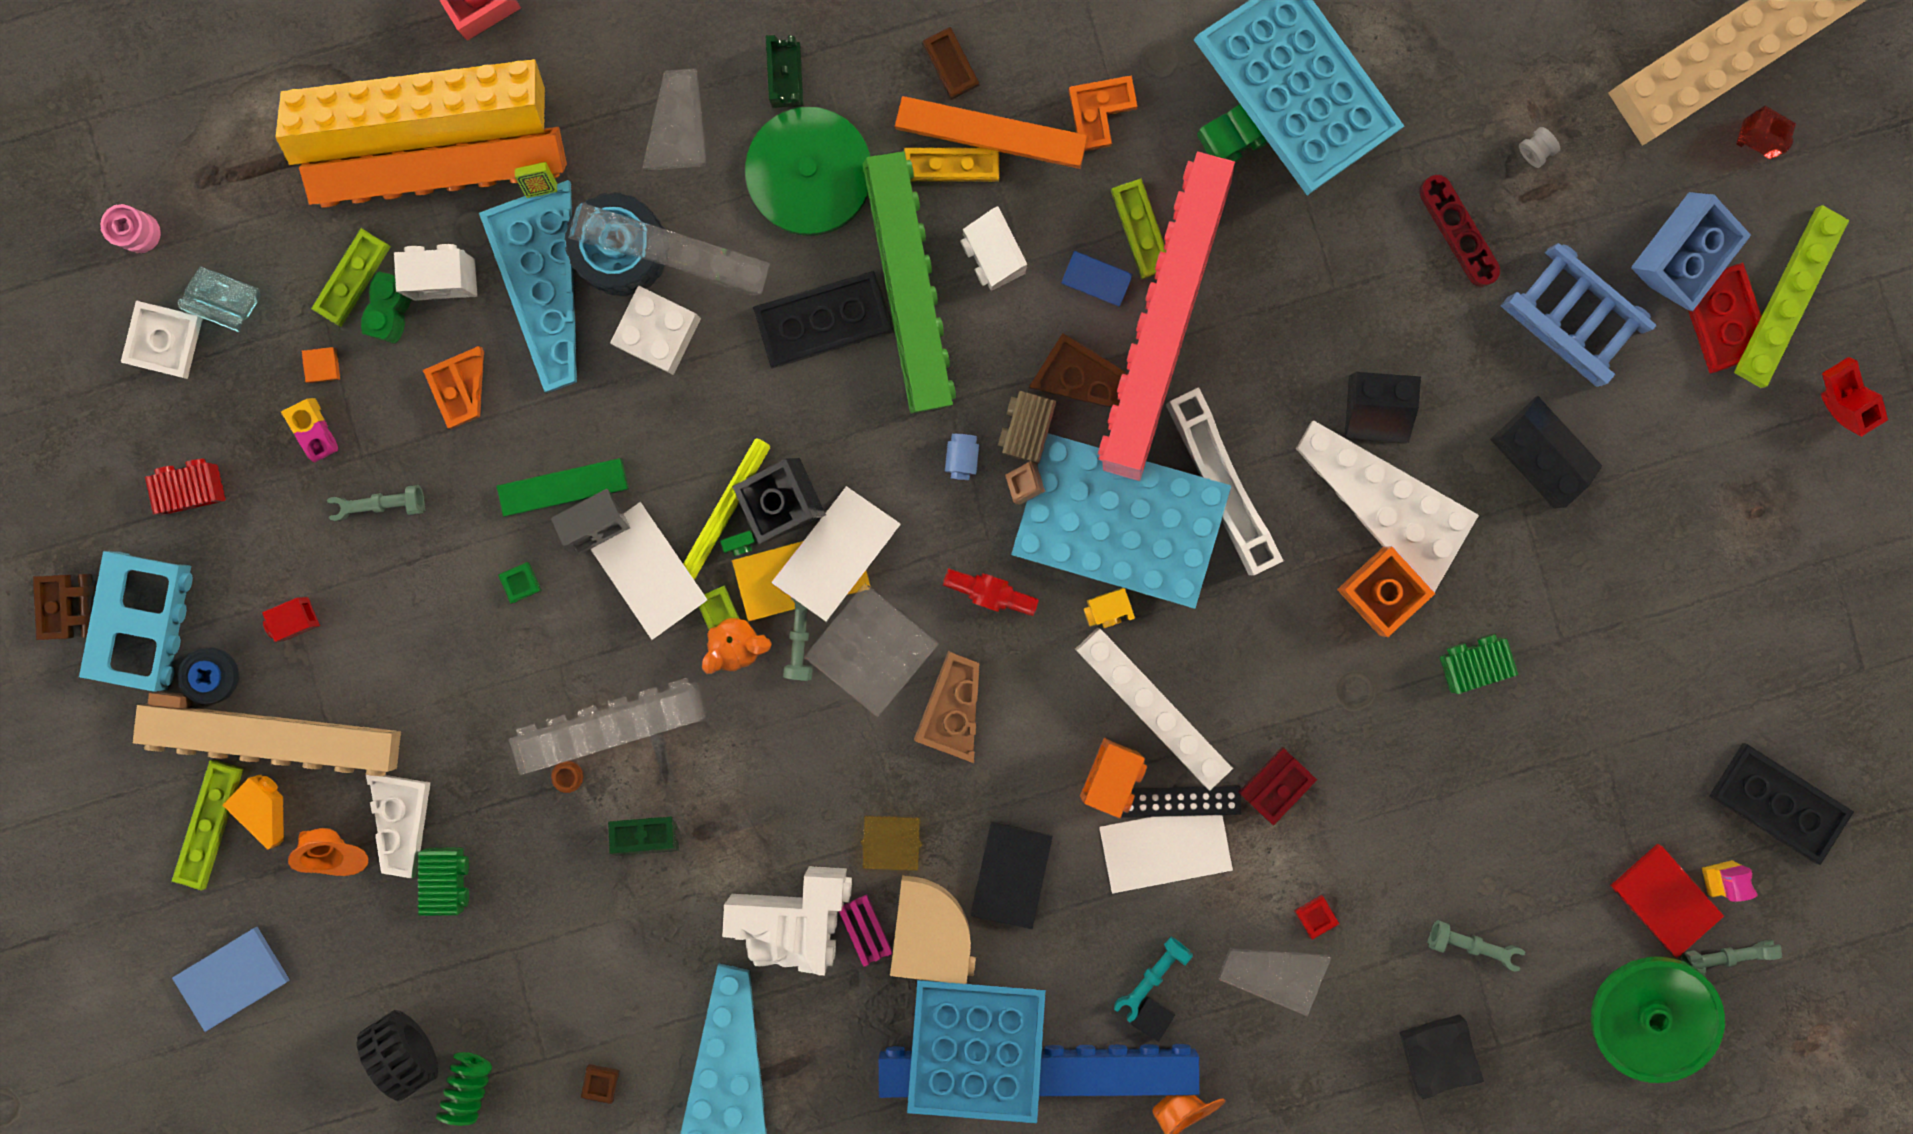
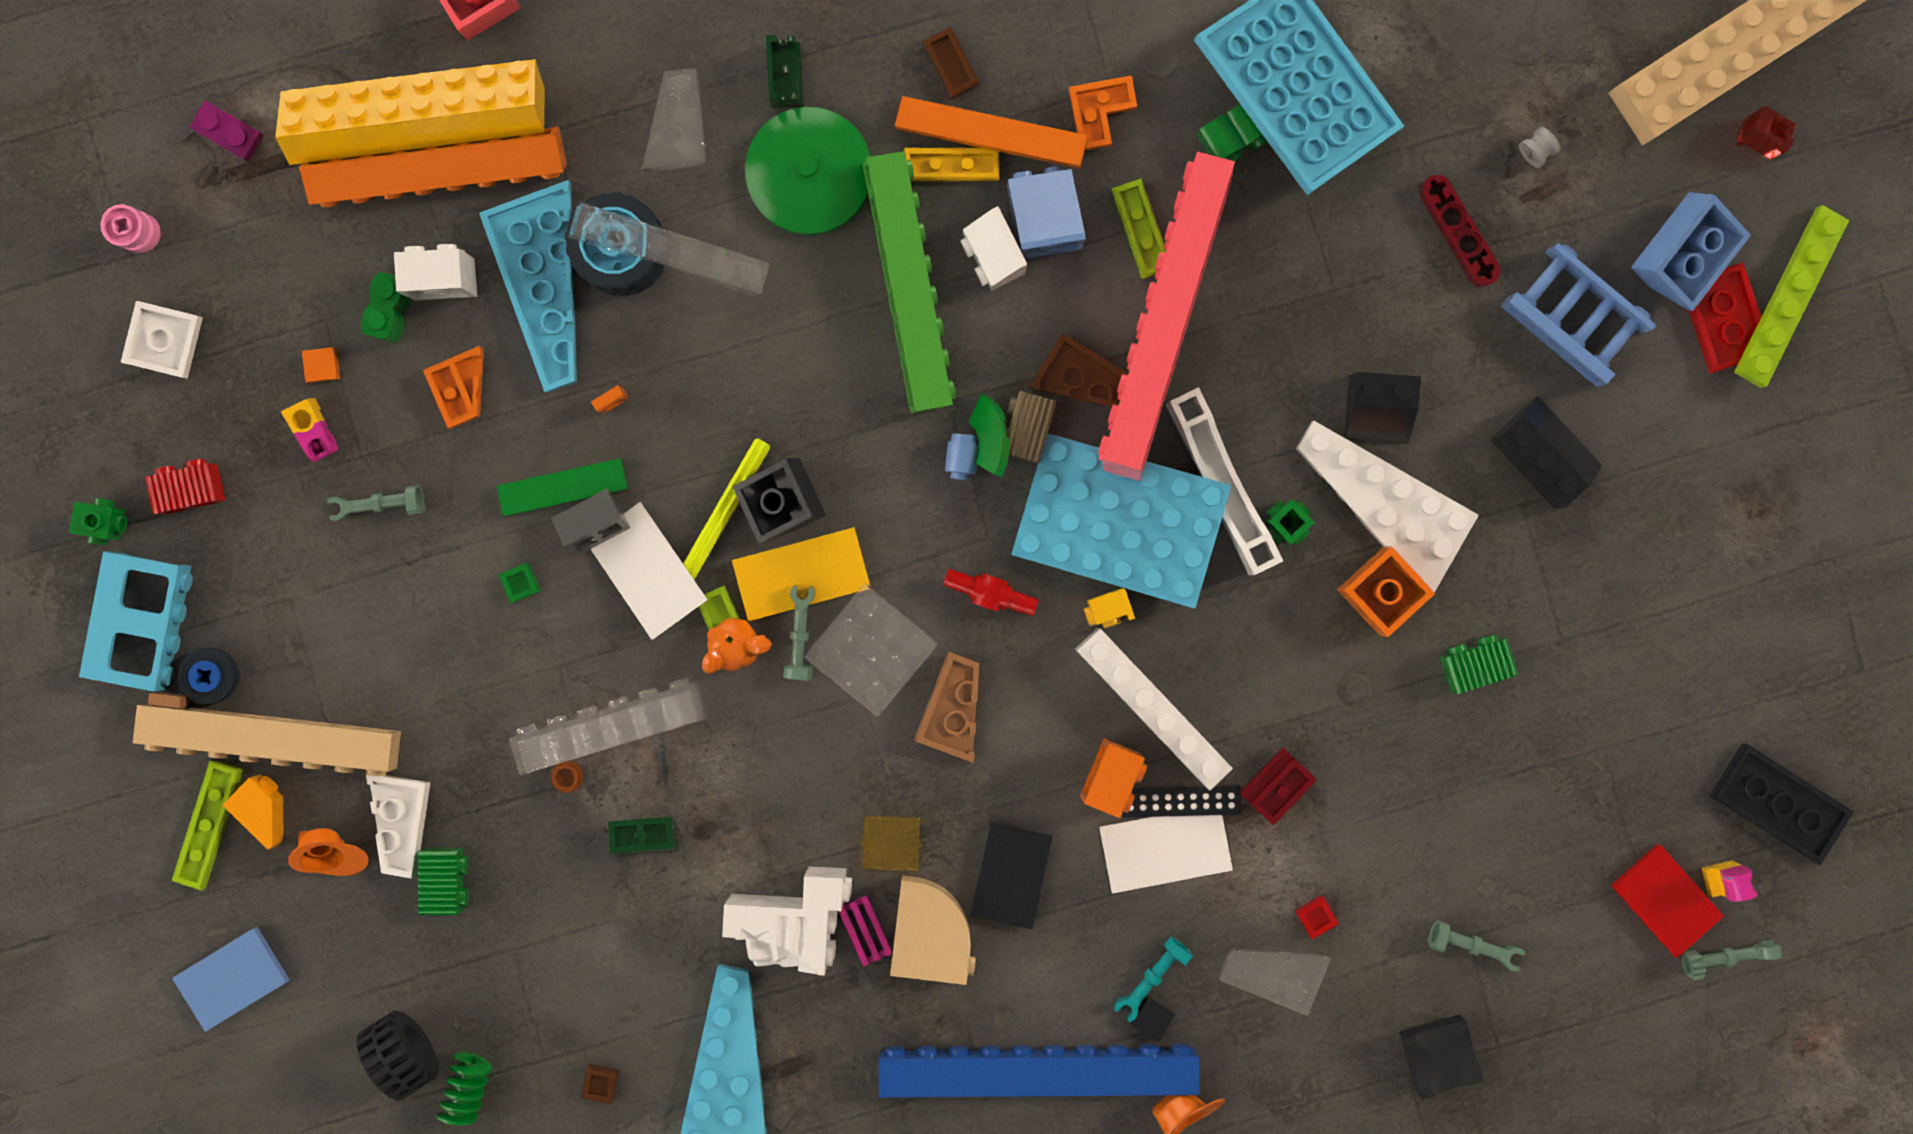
(54, 605): reddish brown plate -> none
(98, 521): none -> green brick
(219, 298): clear light blue plate -> none
(226, 131): none -> magenta plate
(290, 619): red brick -> none
(351, 277): lime tile -> none
(536, 180): lime tile -> none
(610, 399): none -> orange tile
(655, 330): white brick -> none
(739, 543): green plate -> none
(822, 319): black tile -> none
(836, 553): white sticker -> none
(976, 1051): dark azure plate -> none
(991, 433): none -> green tile
(1025, 483): medium nougat tile -> none
(1046, 212): none -> medium blue slope
(1096, 278): blue slope -> none
(1299, 519): none -> green brick
(1657, 1019): green dish -> none
(1850, 401): red brick -> none

